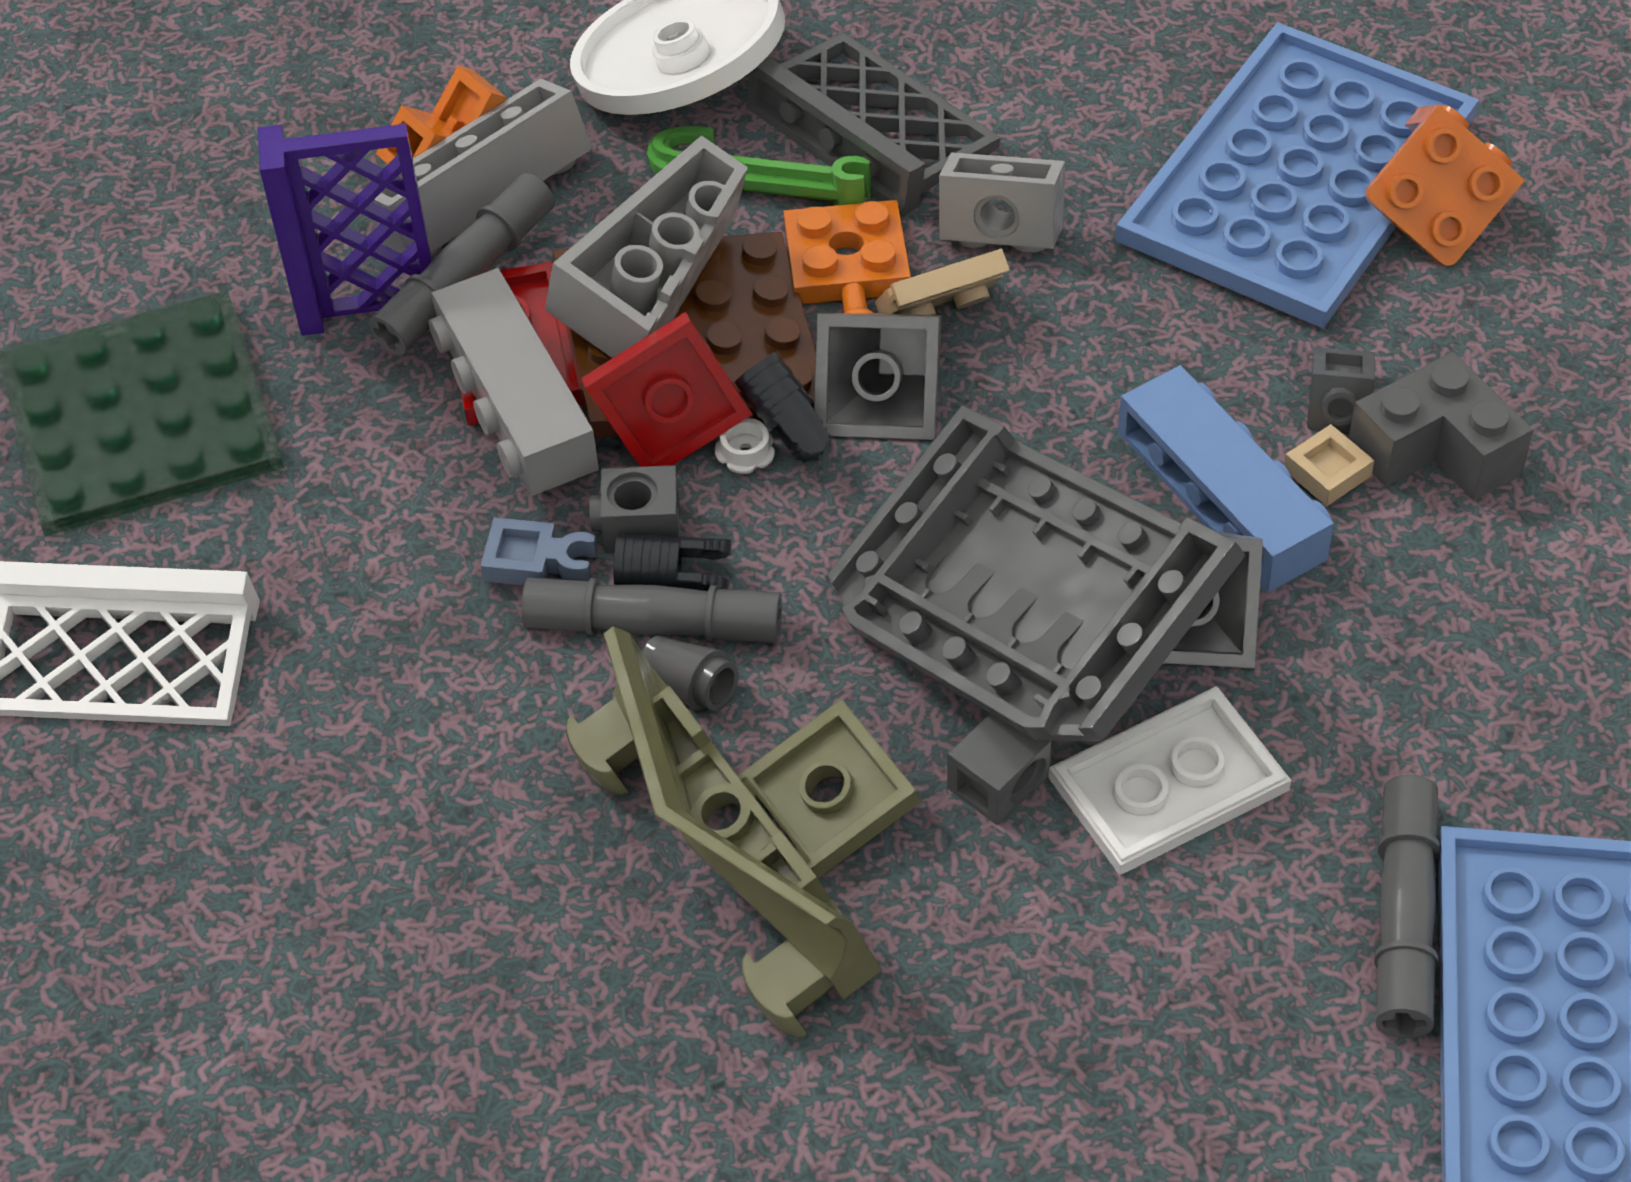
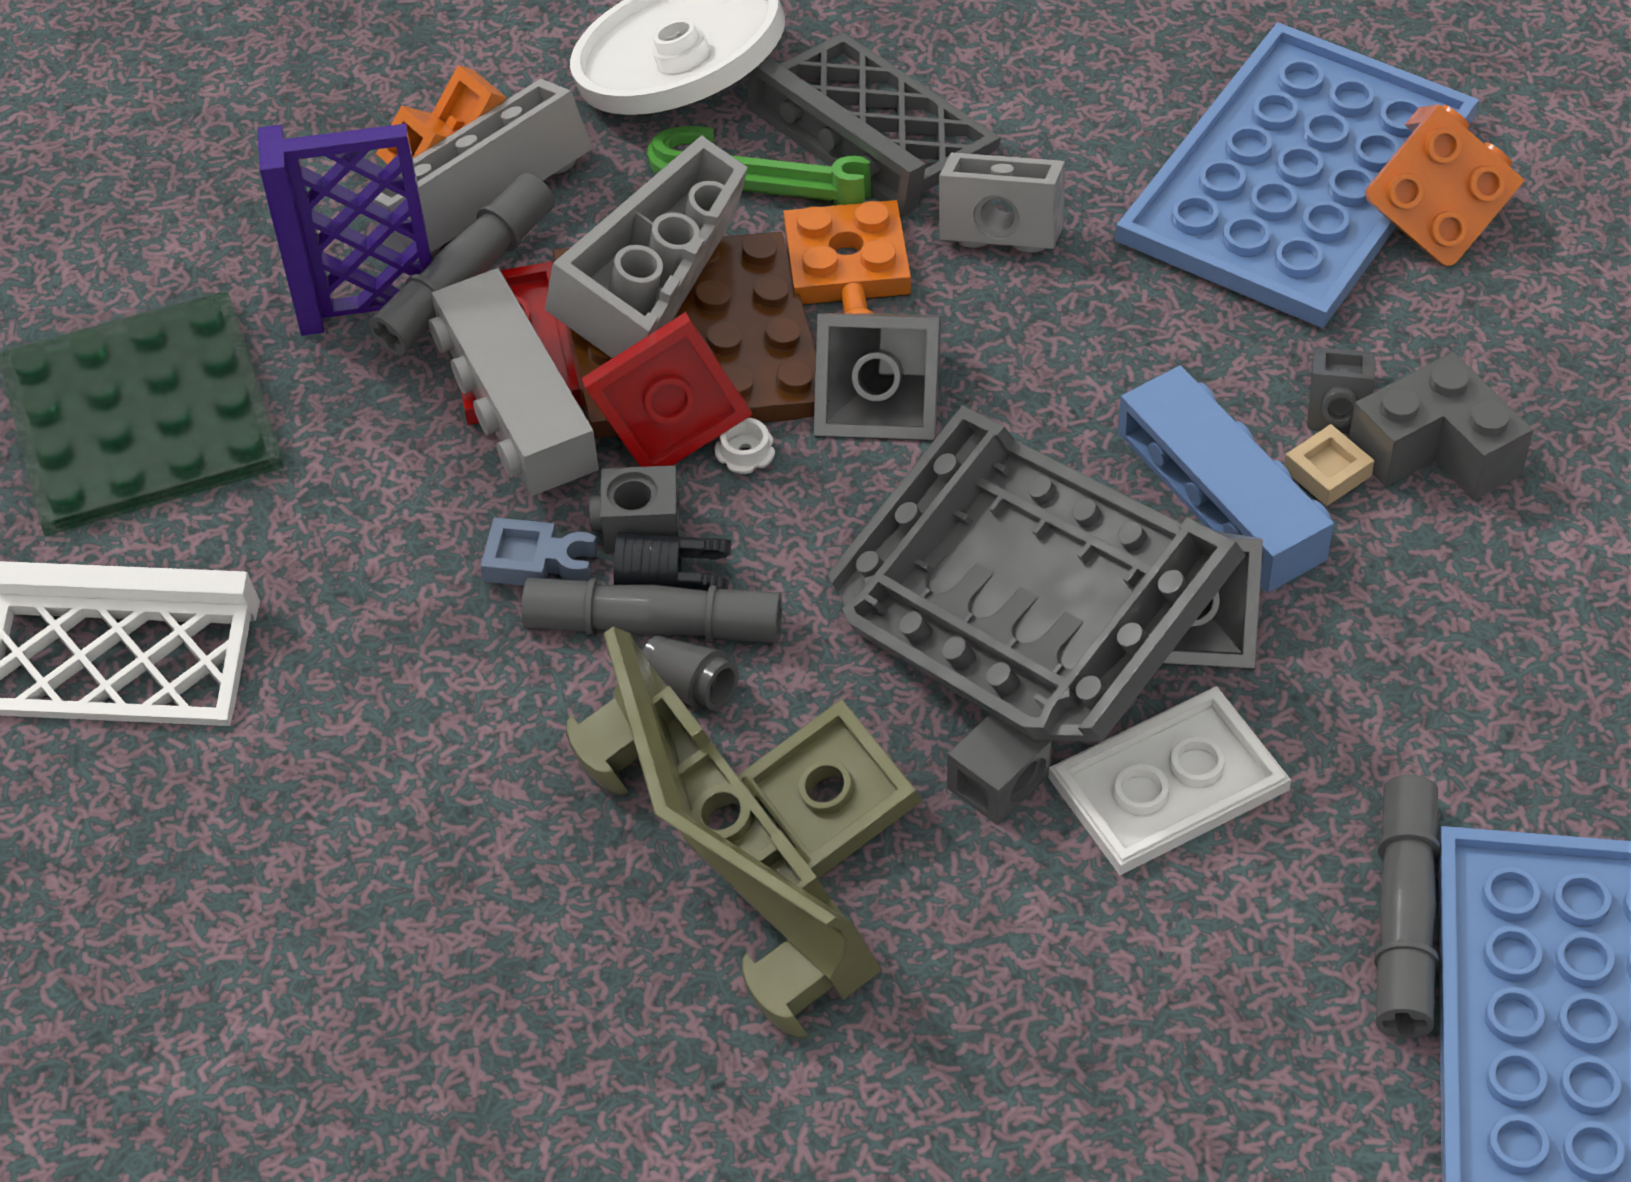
(784, 407): black hinge -> none
(963, 282): tan plate -> none

